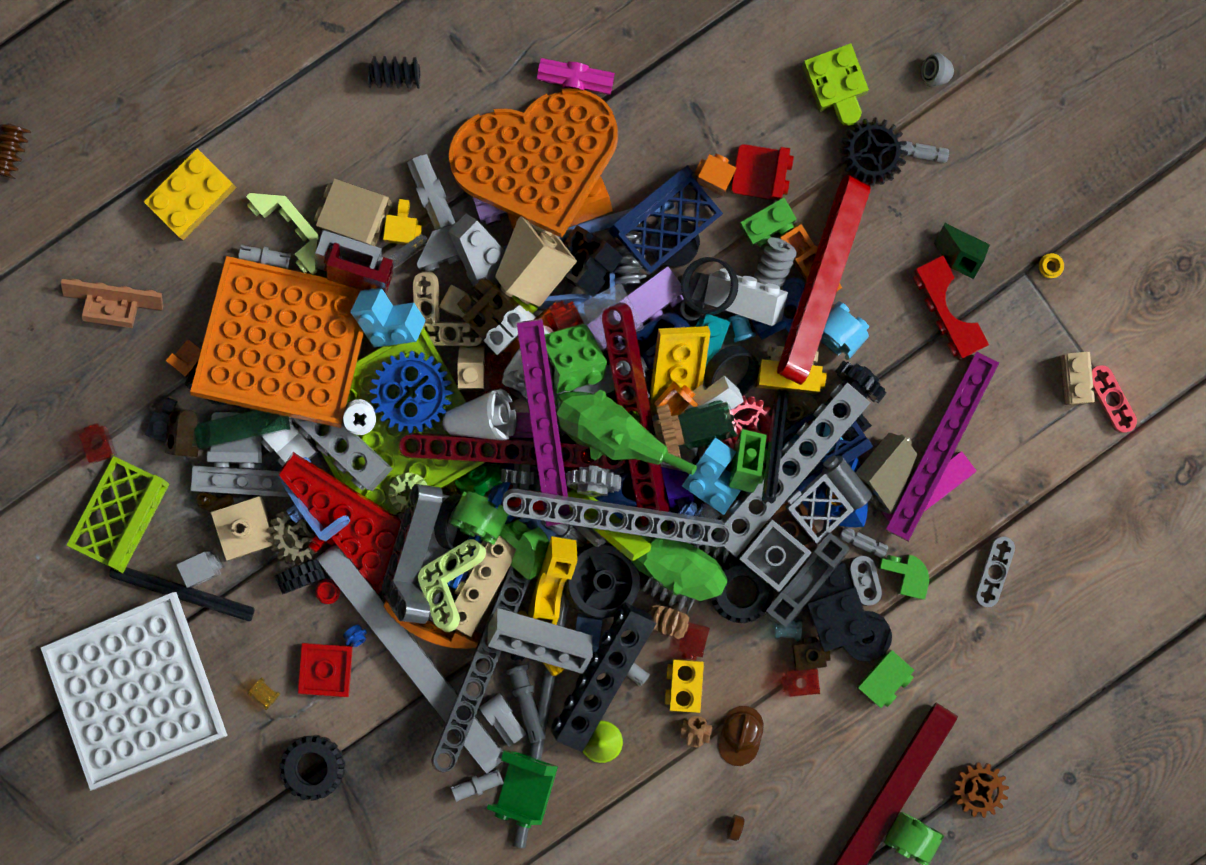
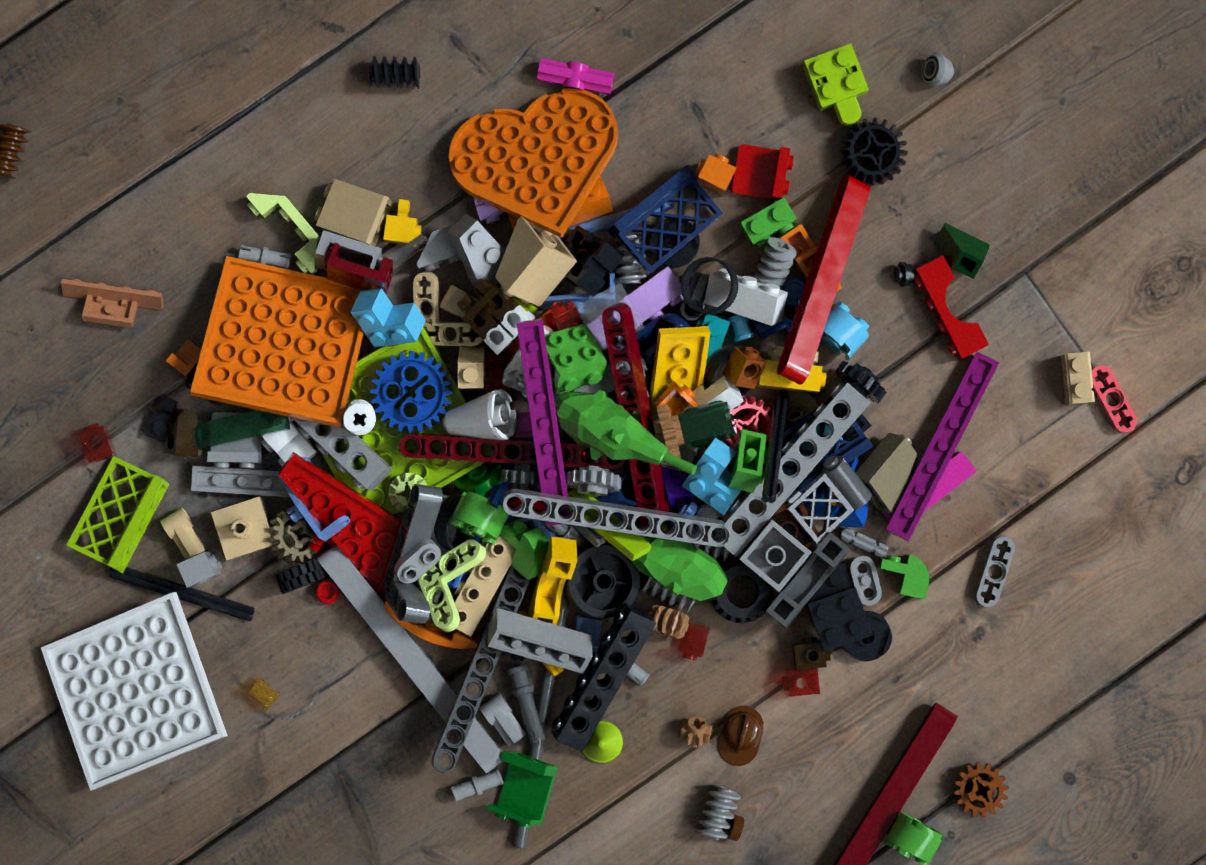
(180, 528): none -> tan piece
(190, 194): yellow brick -> none
(212, 503): dark brown arm -> none
(292, 777): black tyre -> none
(325, 670): red plate -> none
(355, 636): blue plate -> none
(417, 561): none -> light grey plate
(431, 192): light grey piece -> none
(692, 685): yellow brick -> none
(719, 812): none -> light grey piece
(744, 367): none -> dark orange brick
(793, 631): clear light blue bush -> none
(886, 679): bright green brick -> none
(904, 274): none -> black plate
(926, 152): light grey axle -> none
(1059, 265): yellow plate -> none

